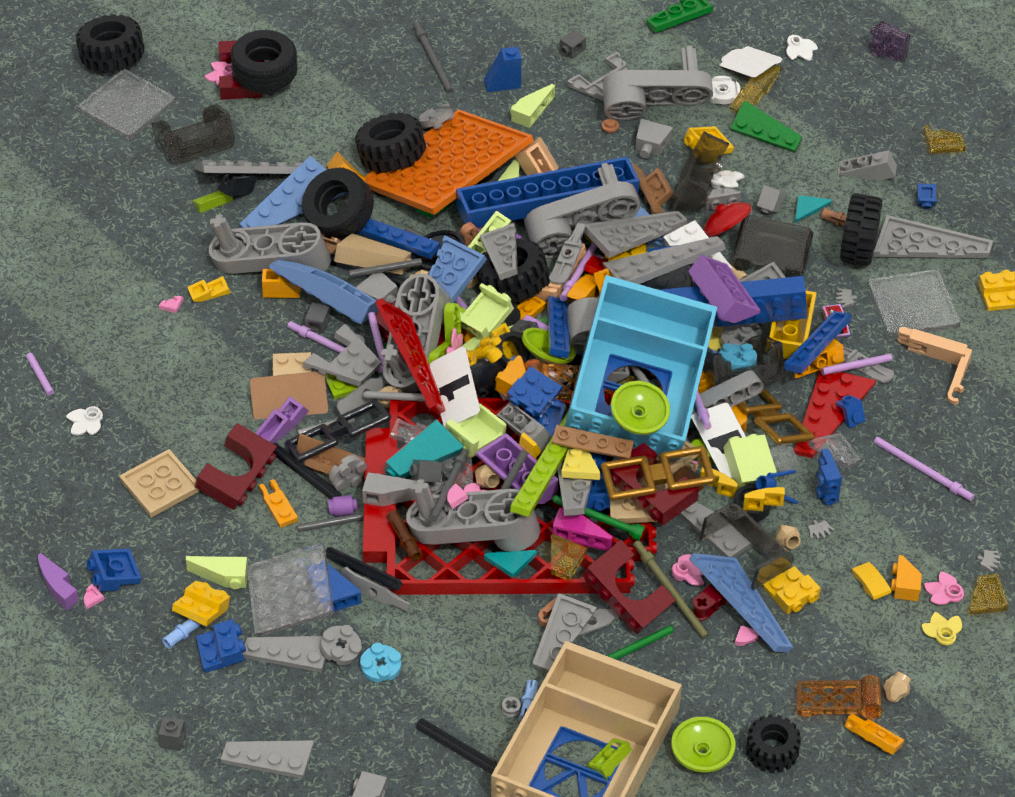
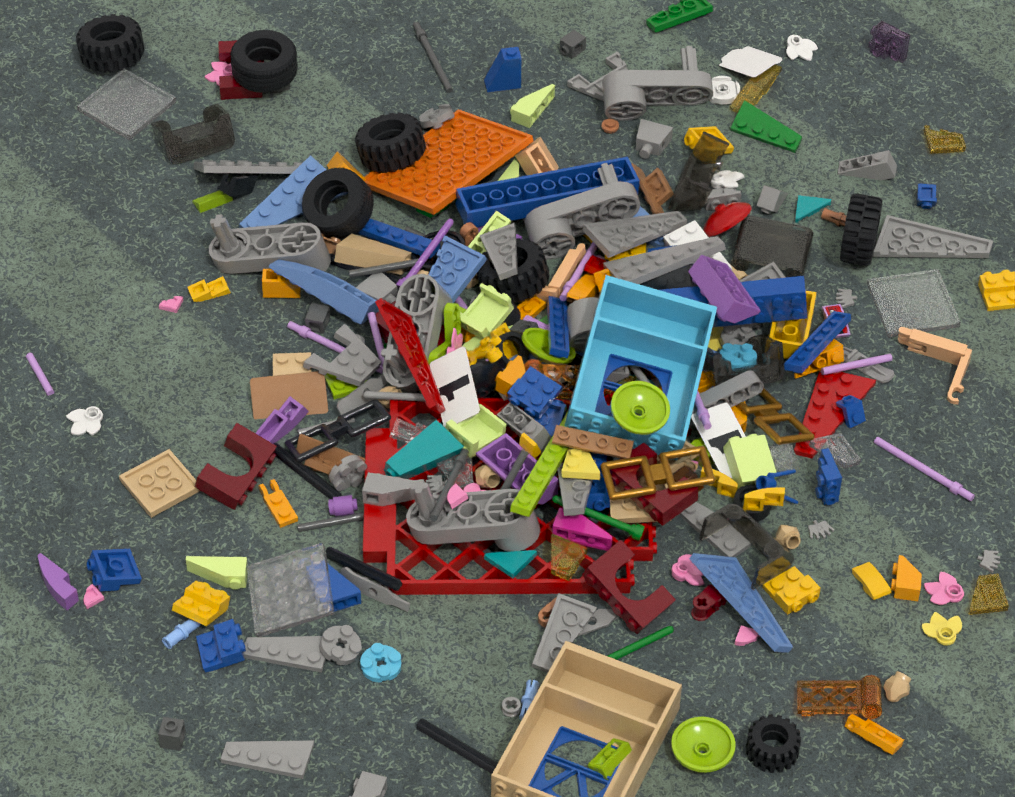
(408, 541): reddish brown pin -> none
(427, 470): dark grey brick -> none
(429, 250): none -> medium lavender piece
(565, 263): light grey piece -> none
(648, 559): olive bar -> none

